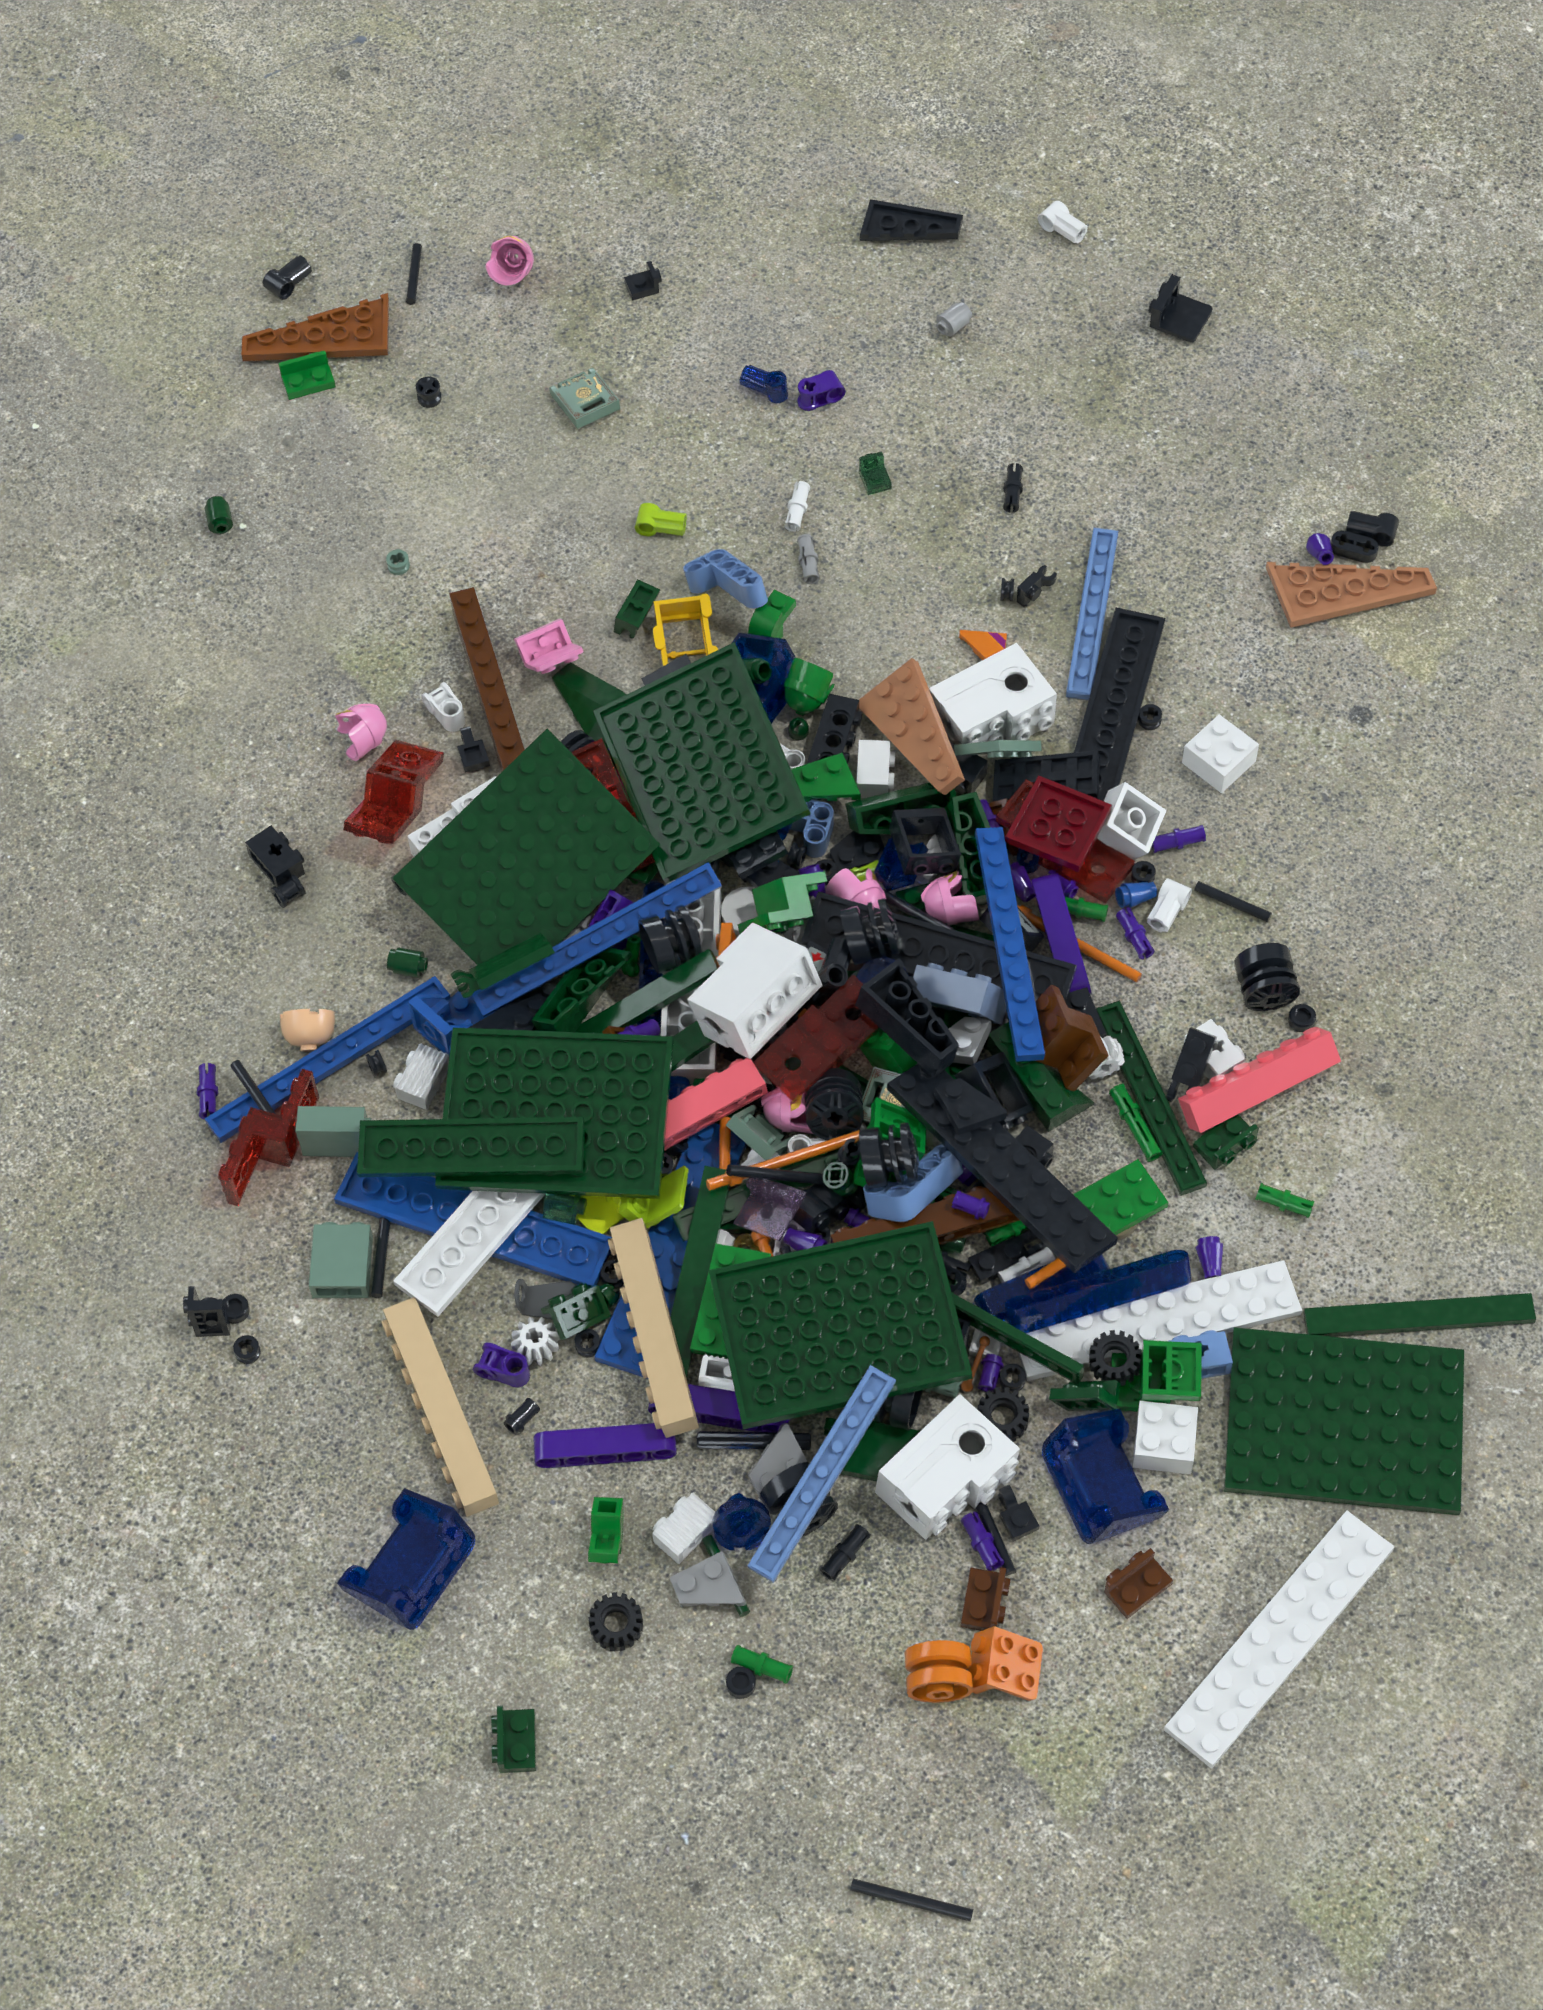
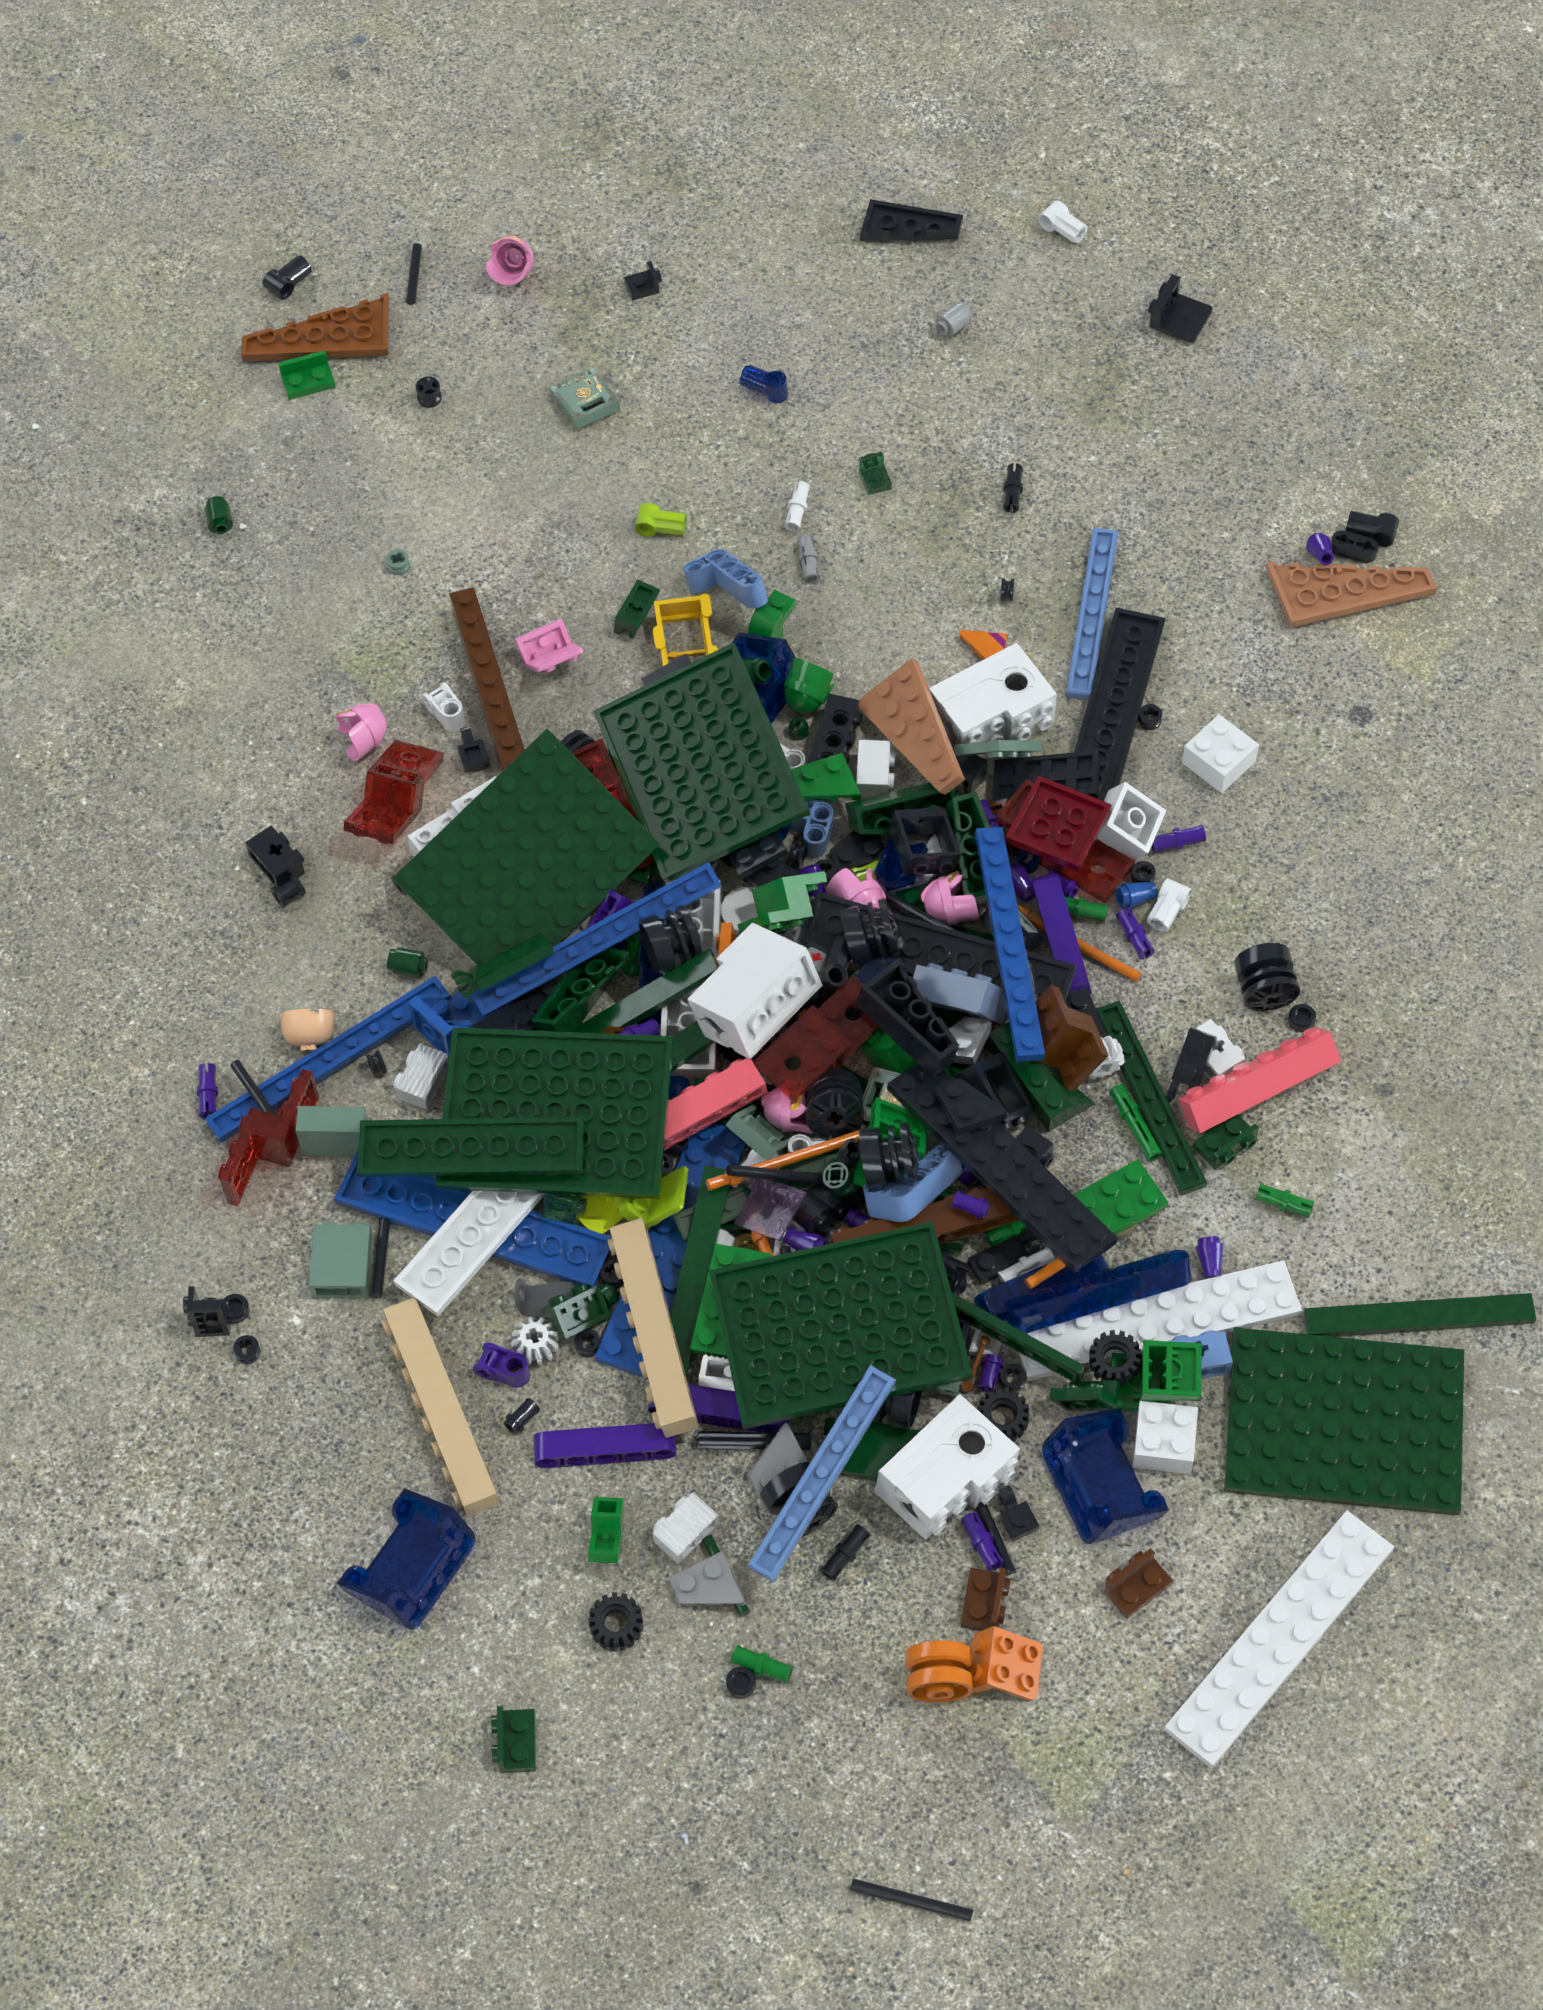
(585, 694): dark green wedge -> none
(724, 1144): orange bar -> none
(741, 1523): clear blue tile -> none
(821, 388): dark purple piece -> none
(1031, 589): black plate -> none
(1233, 901): black bar -> none

